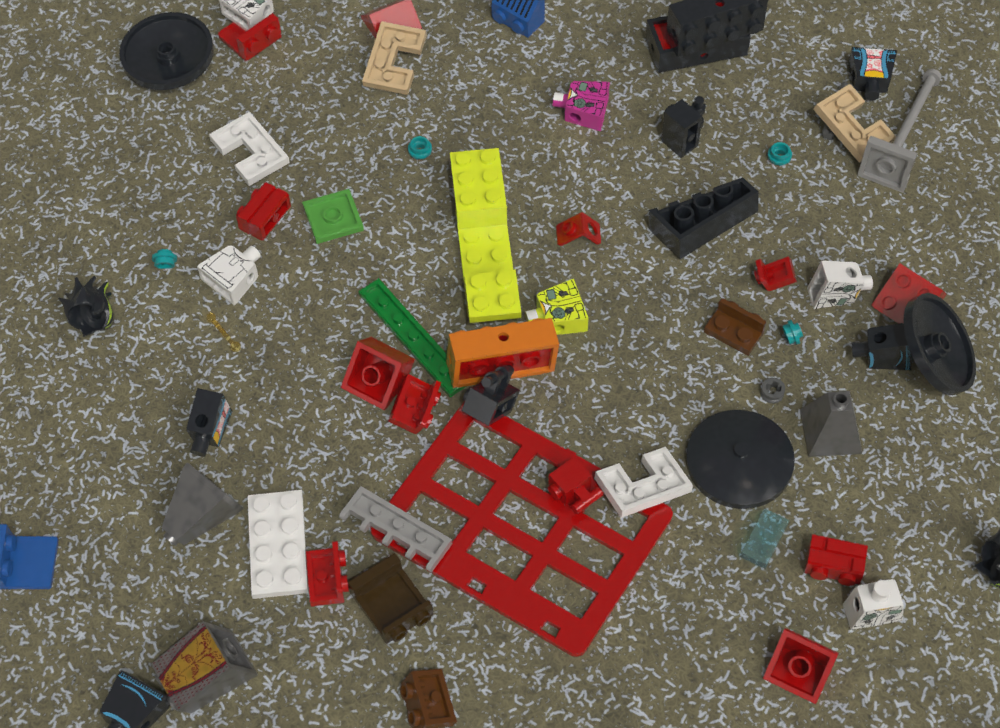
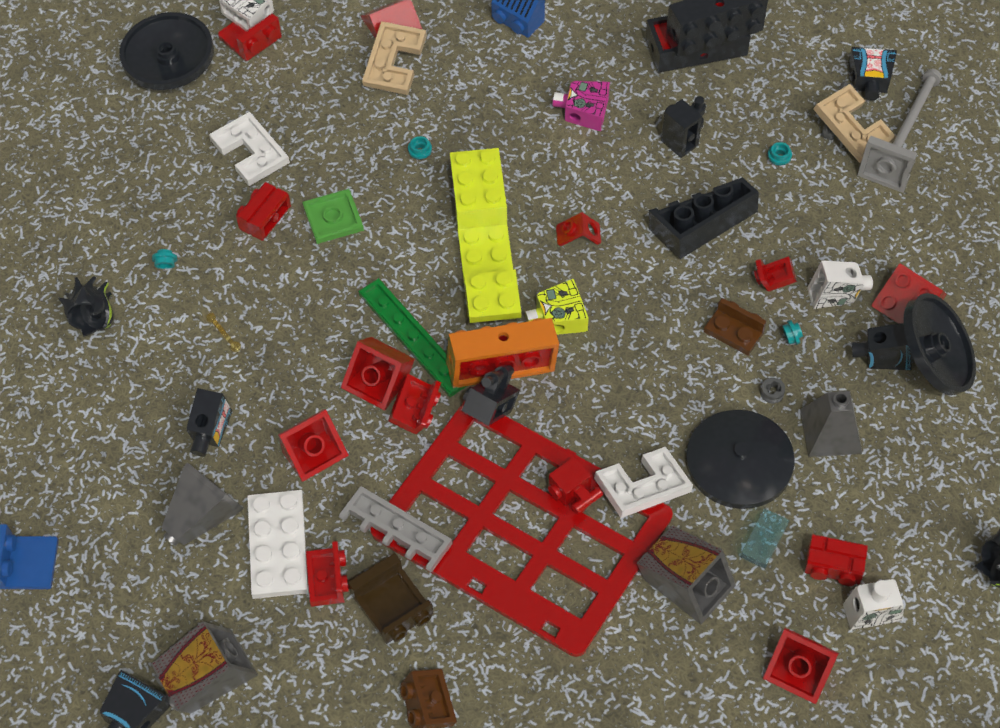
(230, 272): white torso -> none
(312, 445): none -> red slope
(688, 572): none -> flat silver slope

